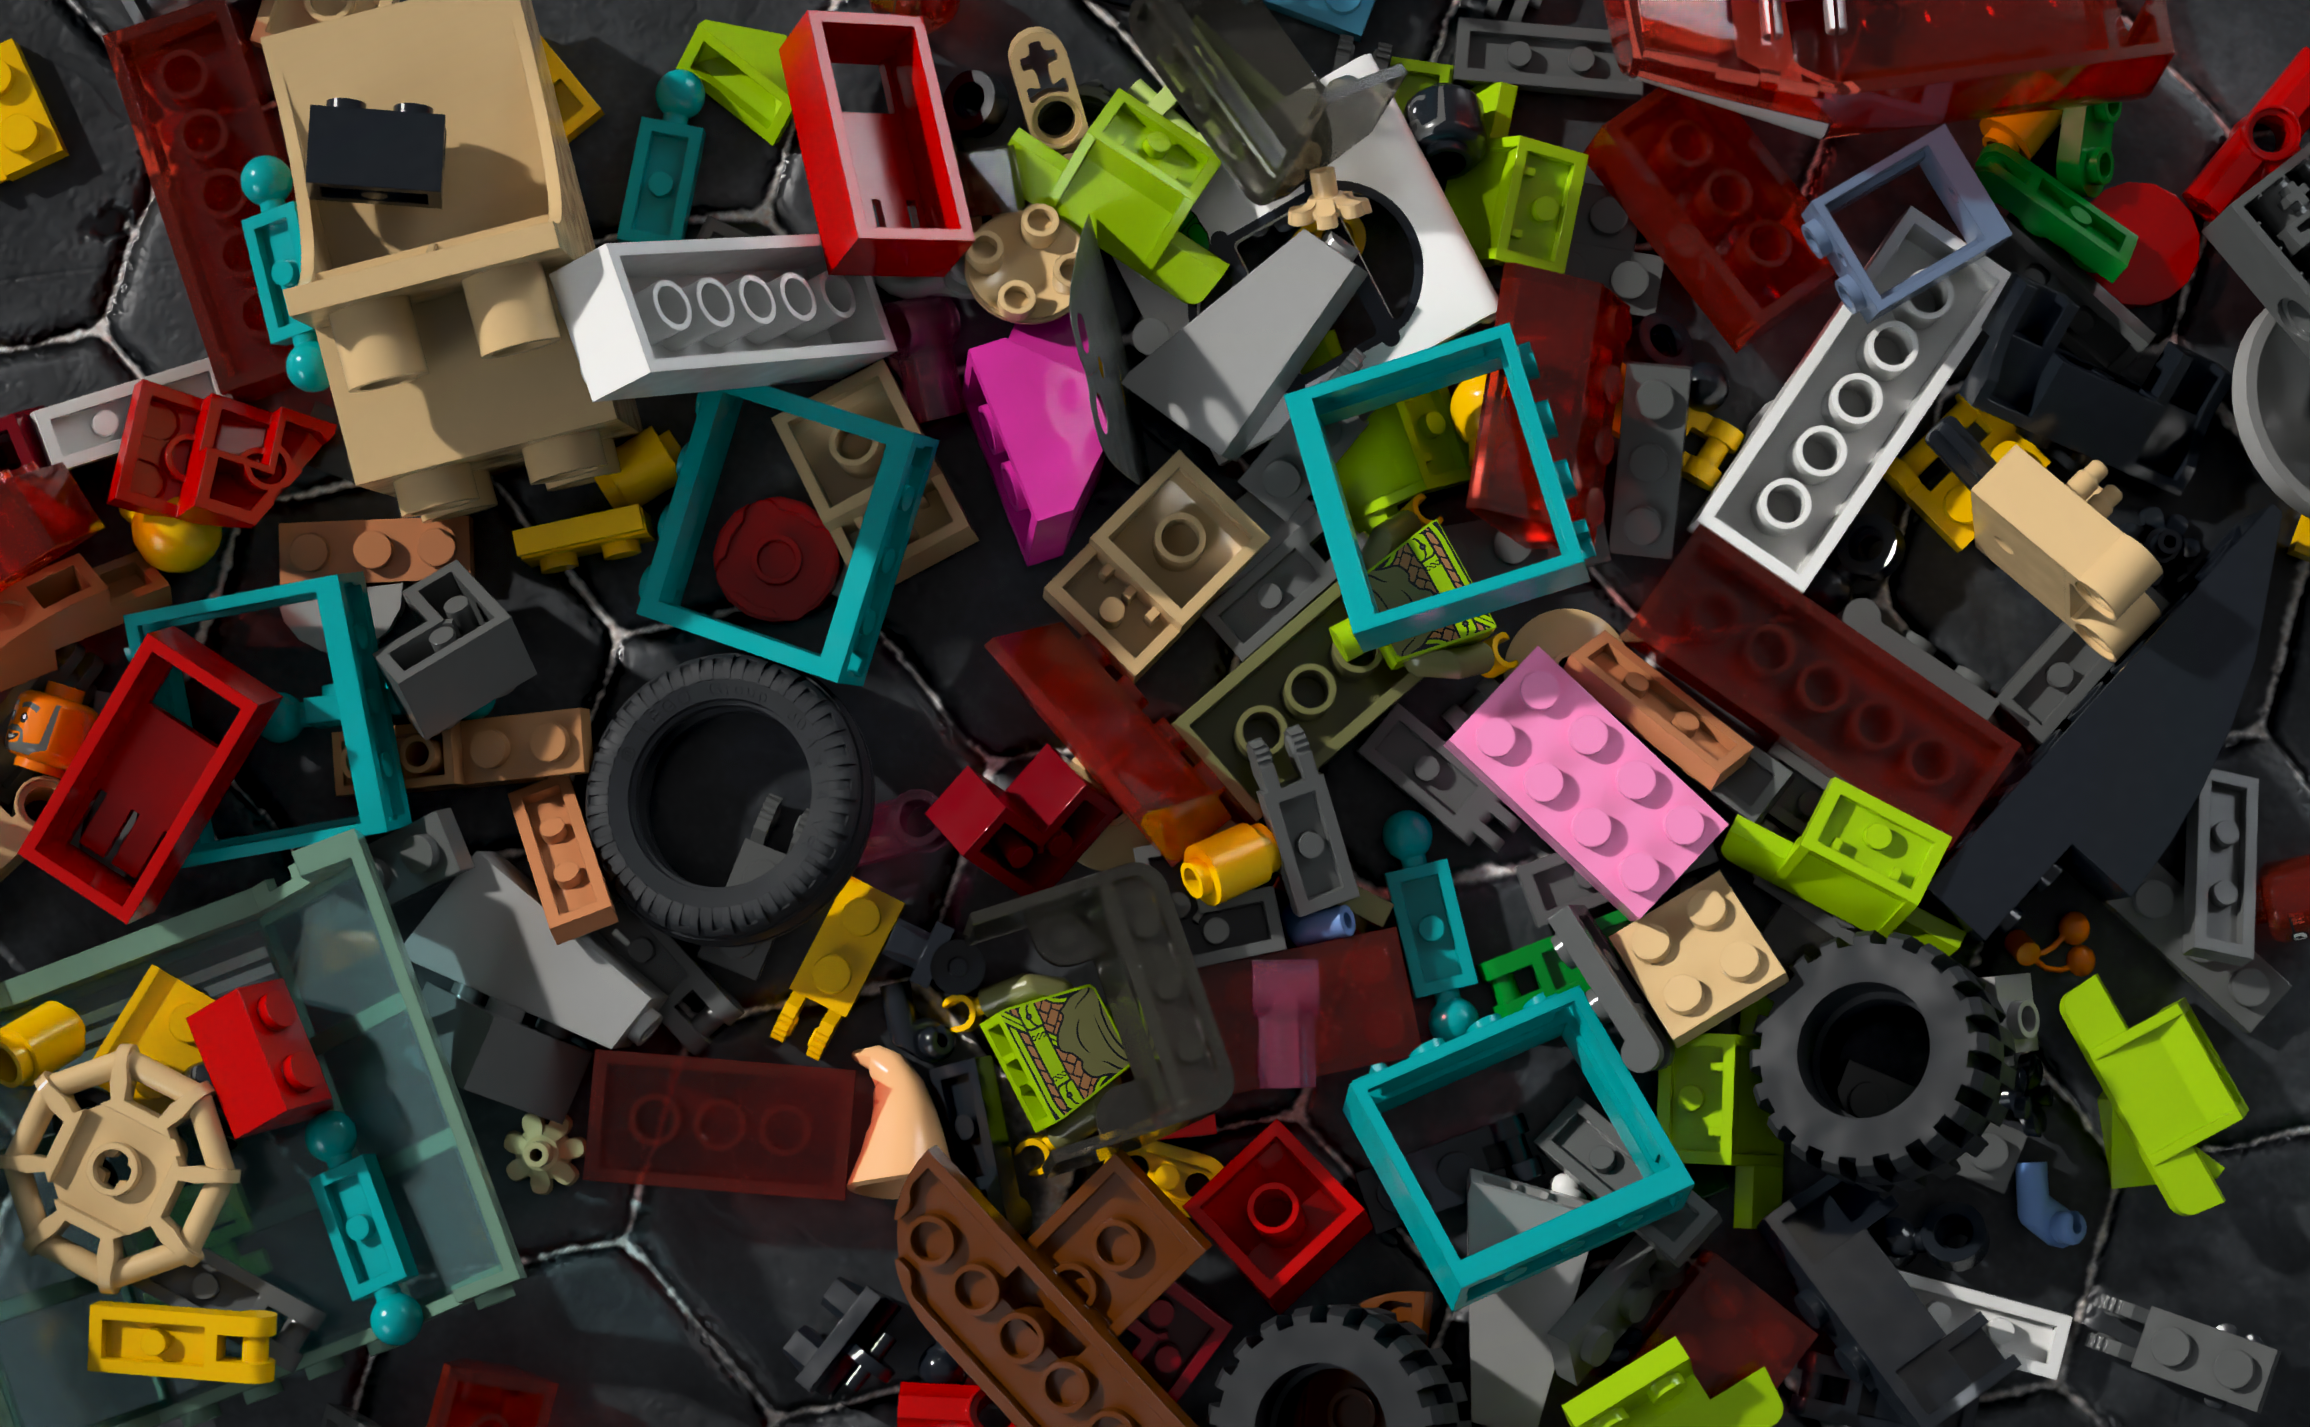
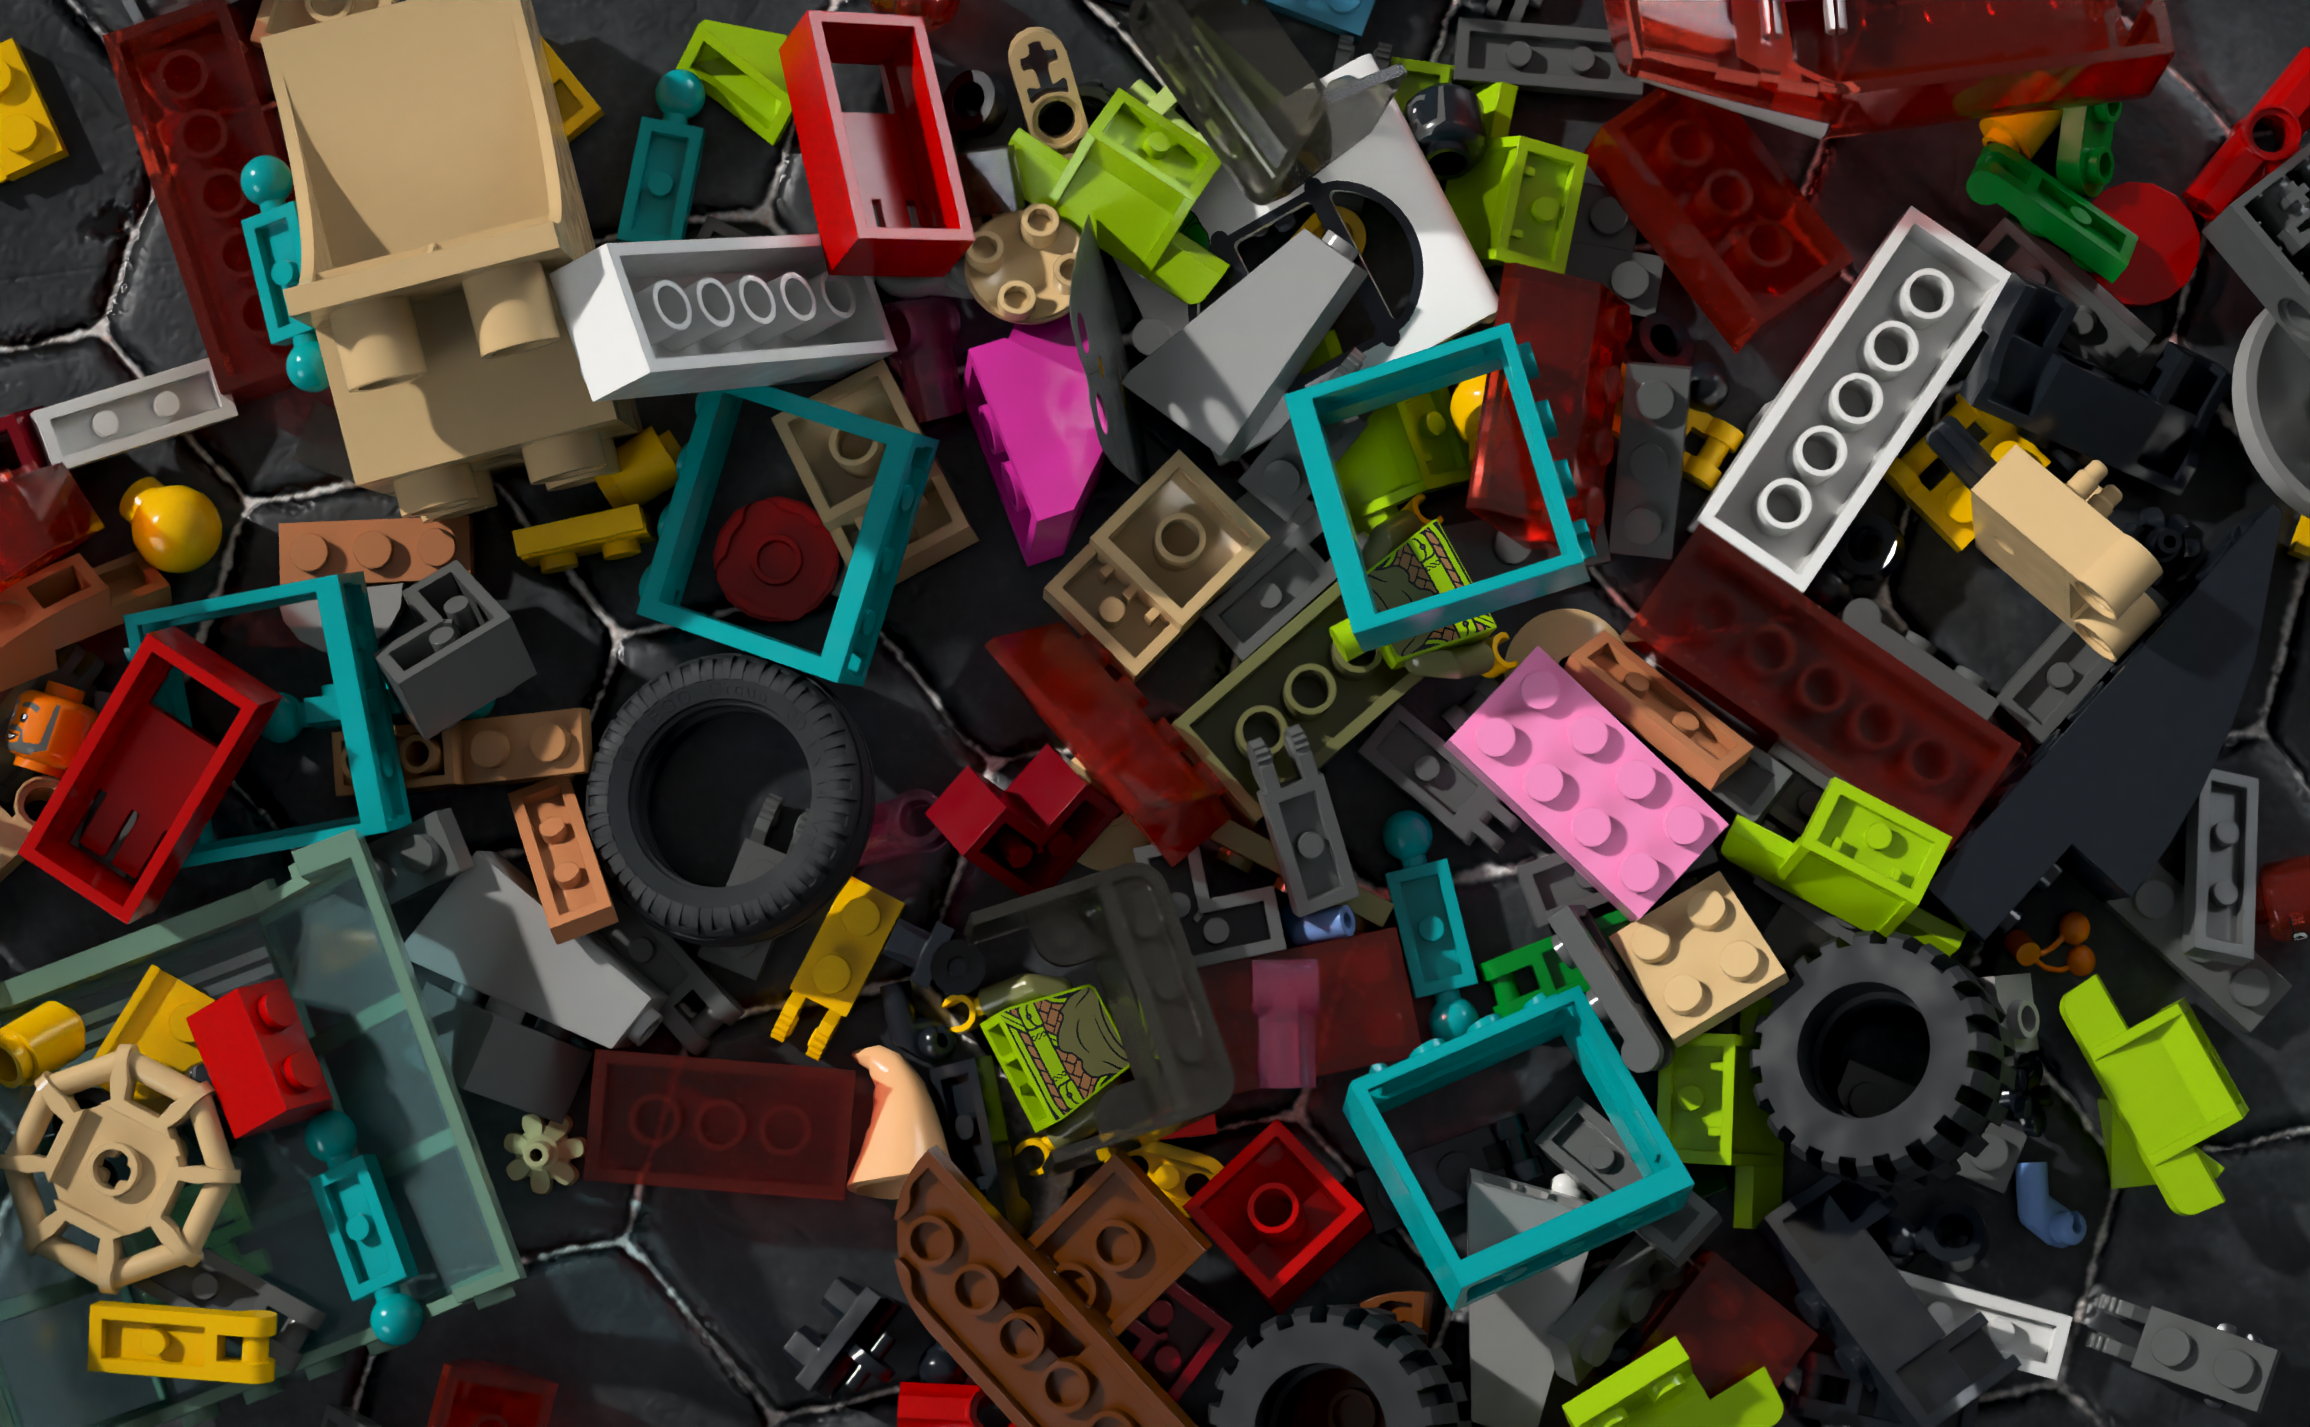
(211, 453): red slope -> none
(376, 154): black brick -> none
(1230, 863): yellow brick -> none
(1327, 203): tan plant -> none
(1958, 191): sand blue window -> none

